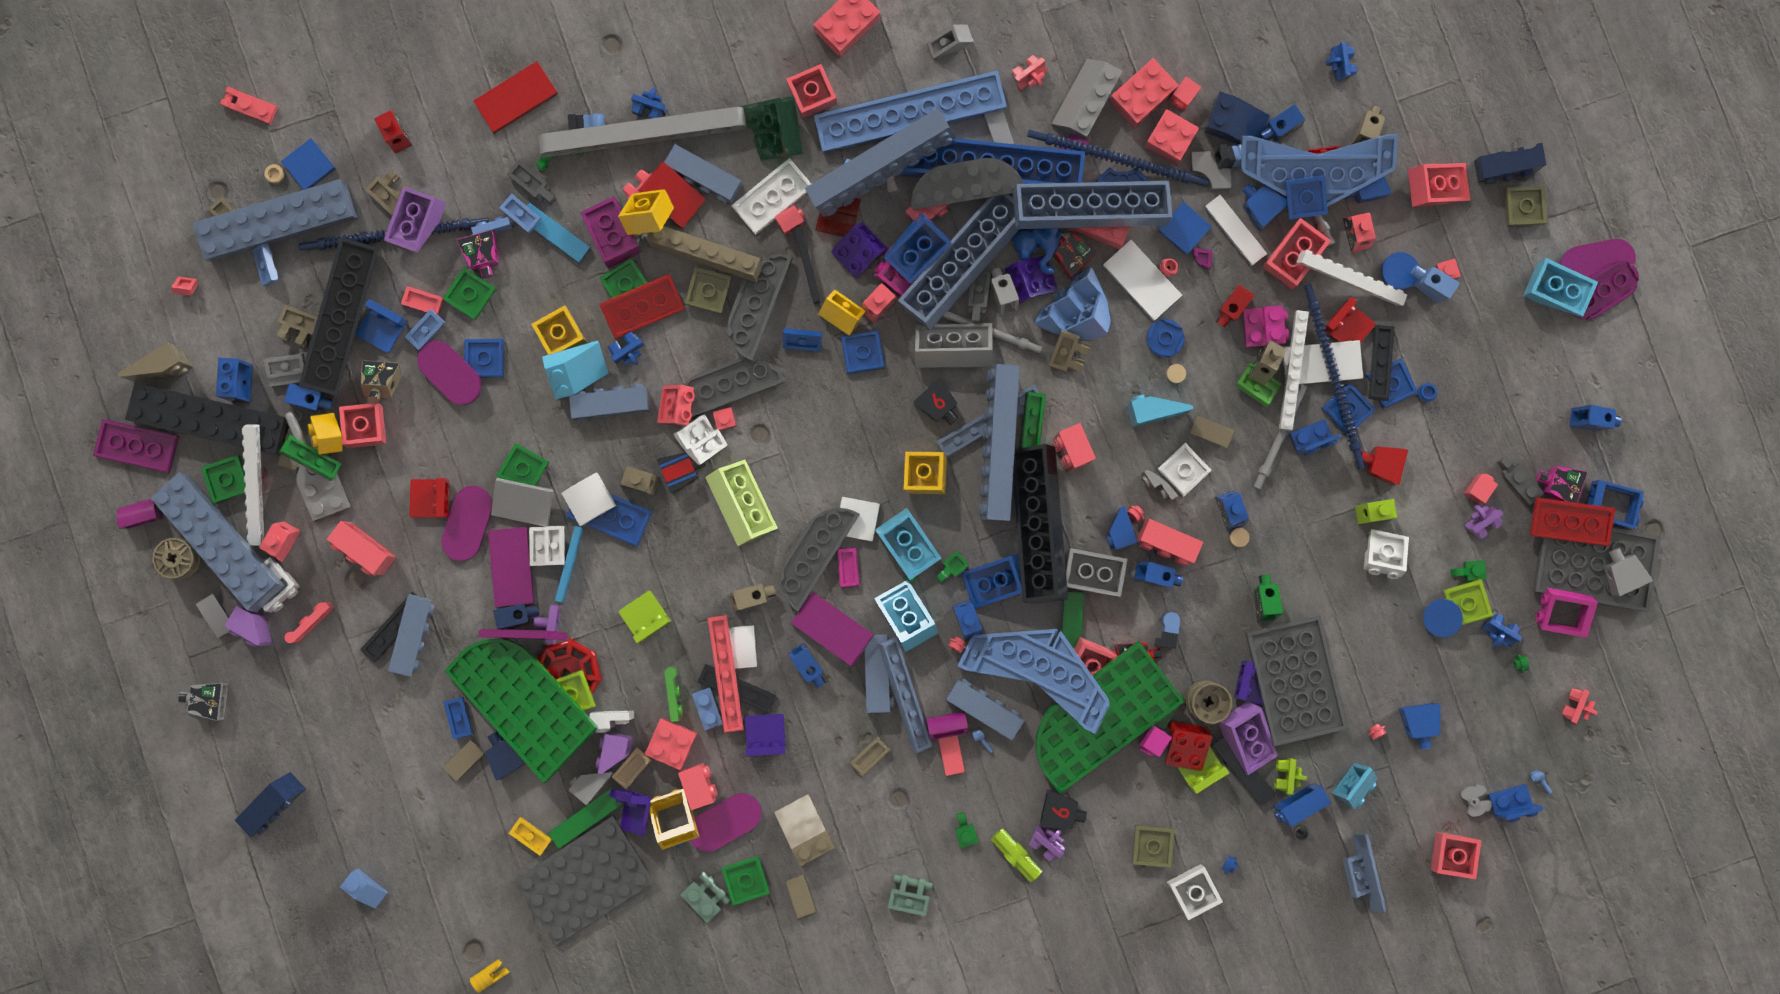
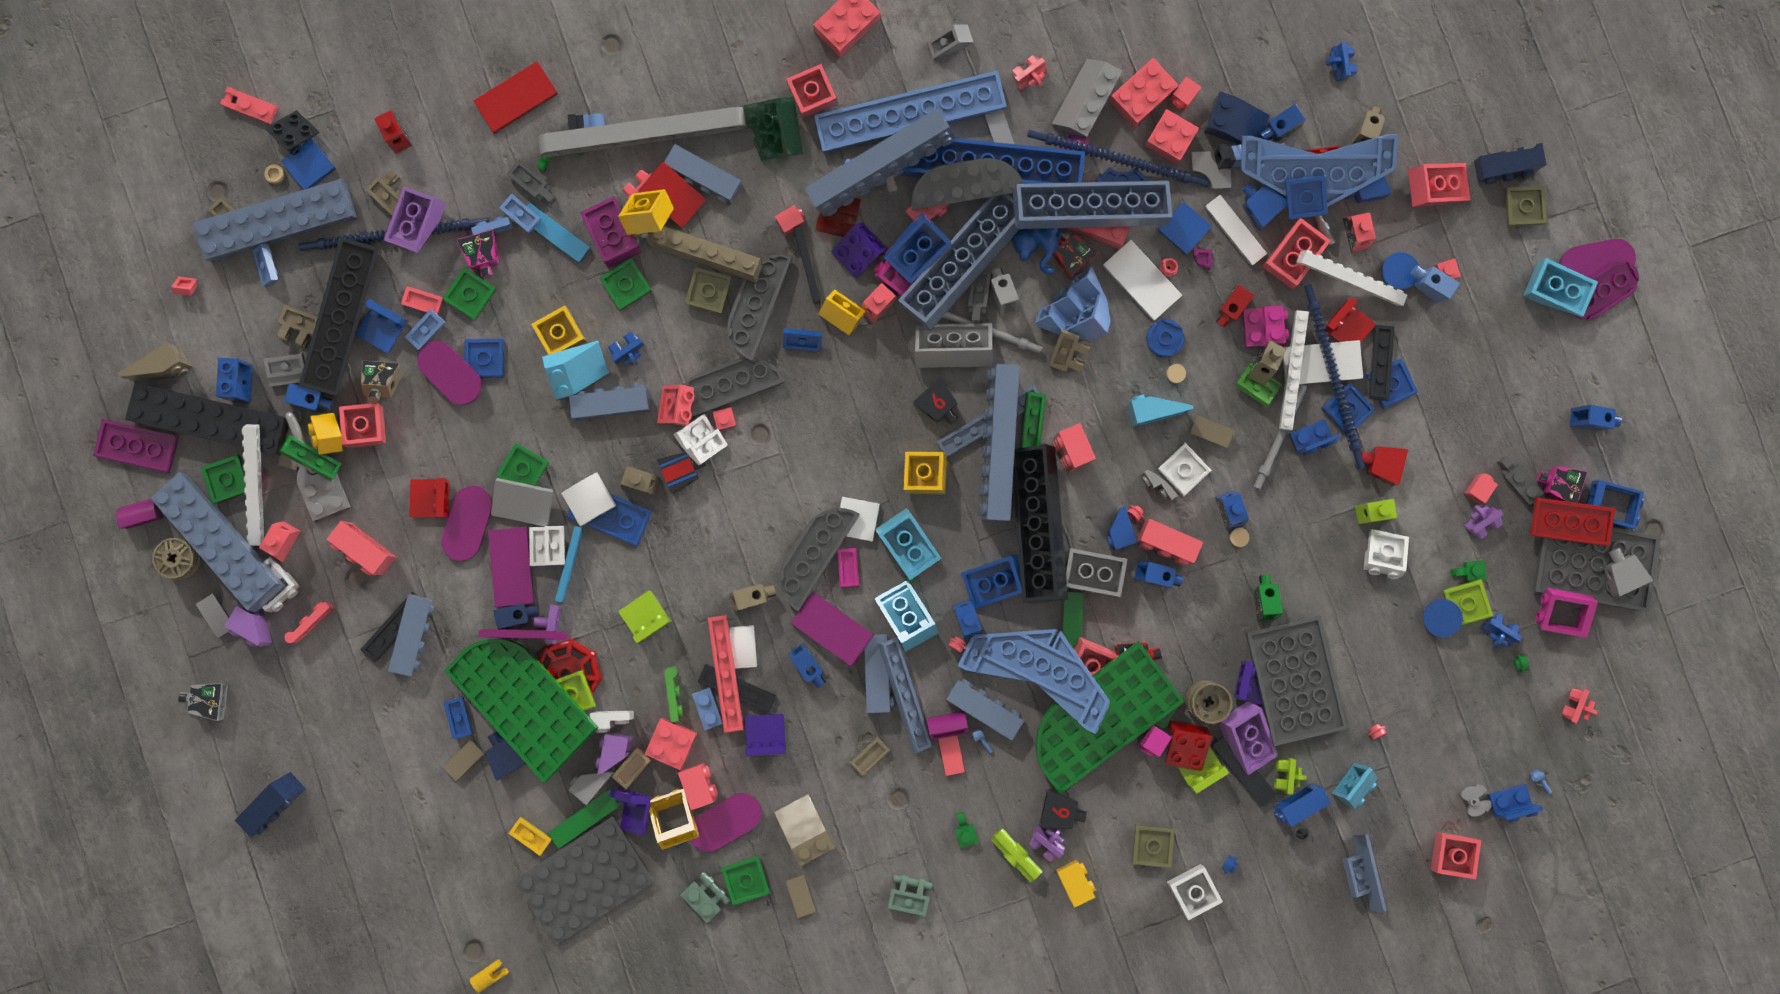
(292, 131): none -> black hinge
(363, 888): medium blue slope -> none
(640, 103): blue hips -> none
(641, 306): red tile -> none
(741, 502): yellowish green slope -> none
(771, 196): white tile -> none
(862, 352): blue tile -> none
(953, 565): green plate -> none
(1030, 280): dark purple bracket -> none
(1075, 883): none -> yellow brick
(1169, 631): leg -> none
(1421, 722): blue torso -> none
(1427, 392): blue plate -> none

